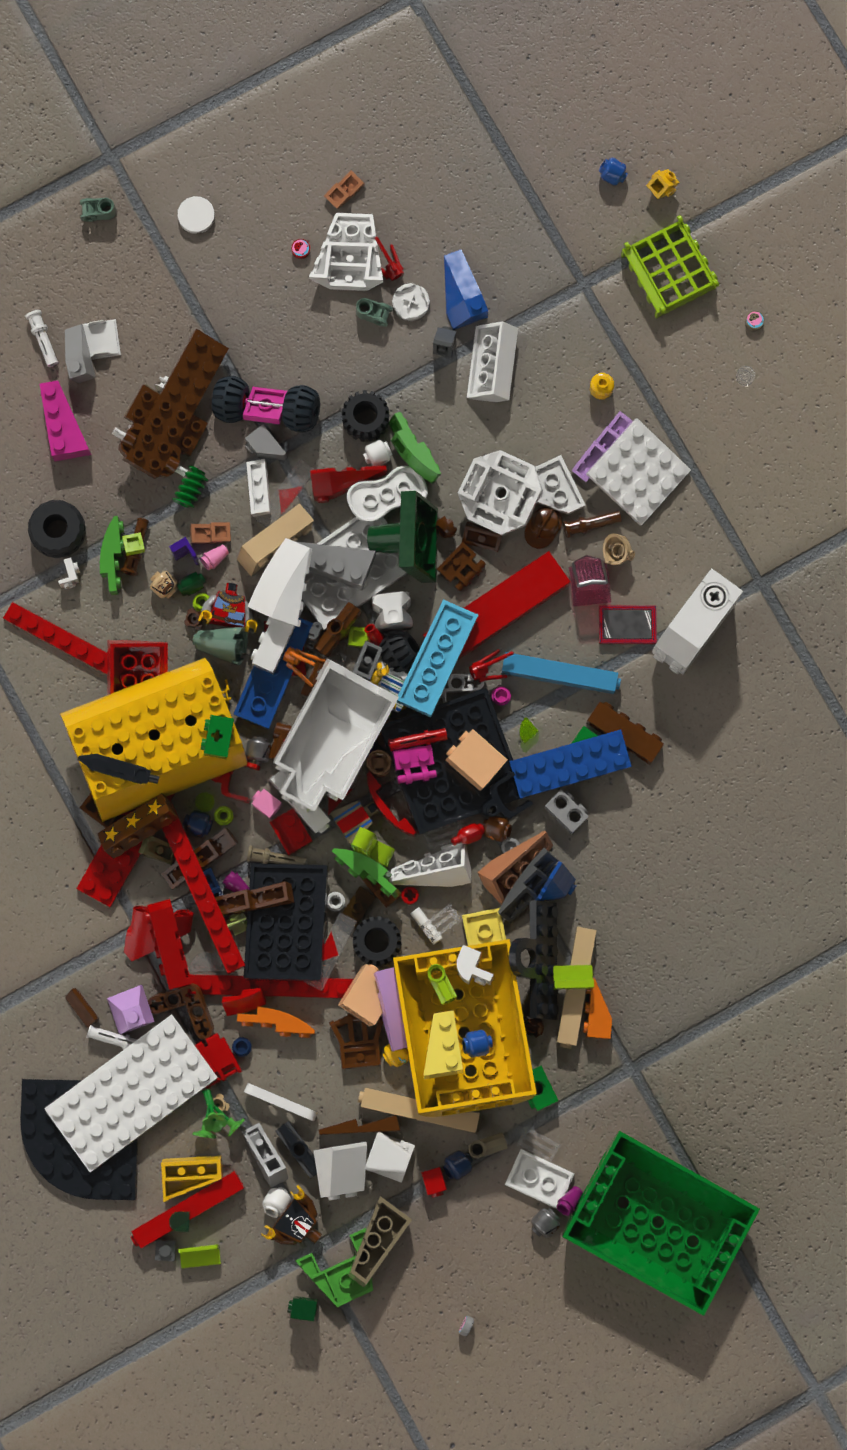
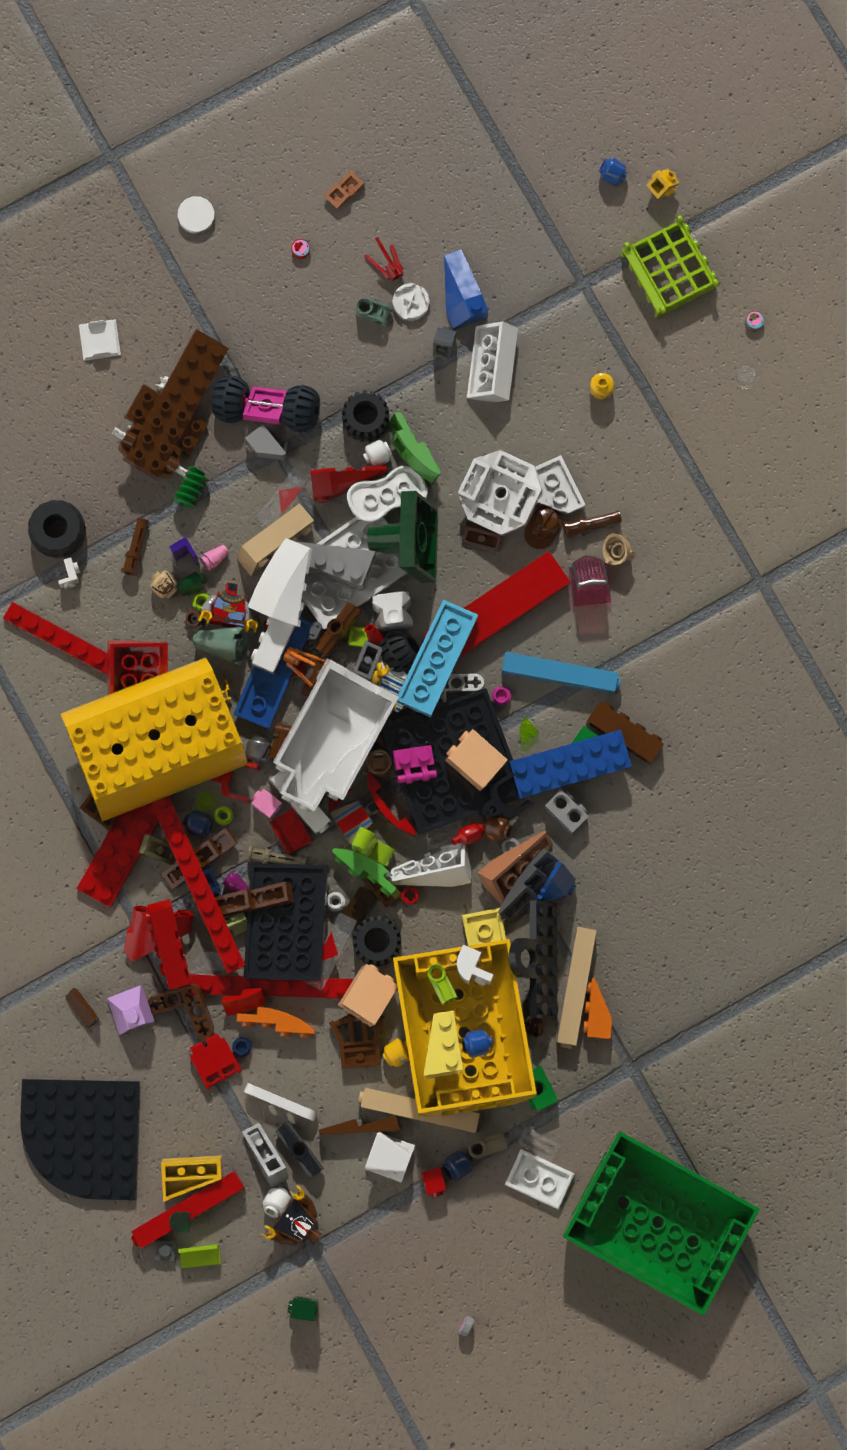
(39, 329): white pin -> none
(62, 428): dark pink wedge -> none
(78, 355): light grey slope -> none
(93, 209): sand green piece -> none
(110, 1037): white pin -> none
(111, 548): bright green slope -> none
(118, 768): black piece -> none
(131, 1093): white plate -> none
(133, 544): lime plate -> none
(137, 826): reddish brown brick -> none
(210, 533): nougat slope -> none
(214, 1121): bright green plant -> none
(223, 1105): tan plate -> none
(224, 727): green brick -> none
(258, 487): white plate -> none
(335, 1280): bright green wing -> none
(341, 1170): white slope -> none
(349, 255): white wedge -> none
(379, 1238): dark tan wedge -> none
(391, 1008): lavender slope -> none
(394, 744): red pin -> none
(420, 919): white piece -> none
(445, 527): reddish brown plate -> none
(452, 914): clear tile -> none
(457, 562): reddish brown plate -> none
(479, 669): red plant -> none
(545, 1223): flat silver head -> none
(569, 1201): magenta cone -> none
(573, 977): lime panel -> none
(601, 445): lavender slope -> none
(627, 624): tile -> none
(638, 471): white plate -> none
(696, 622): white piece -> none

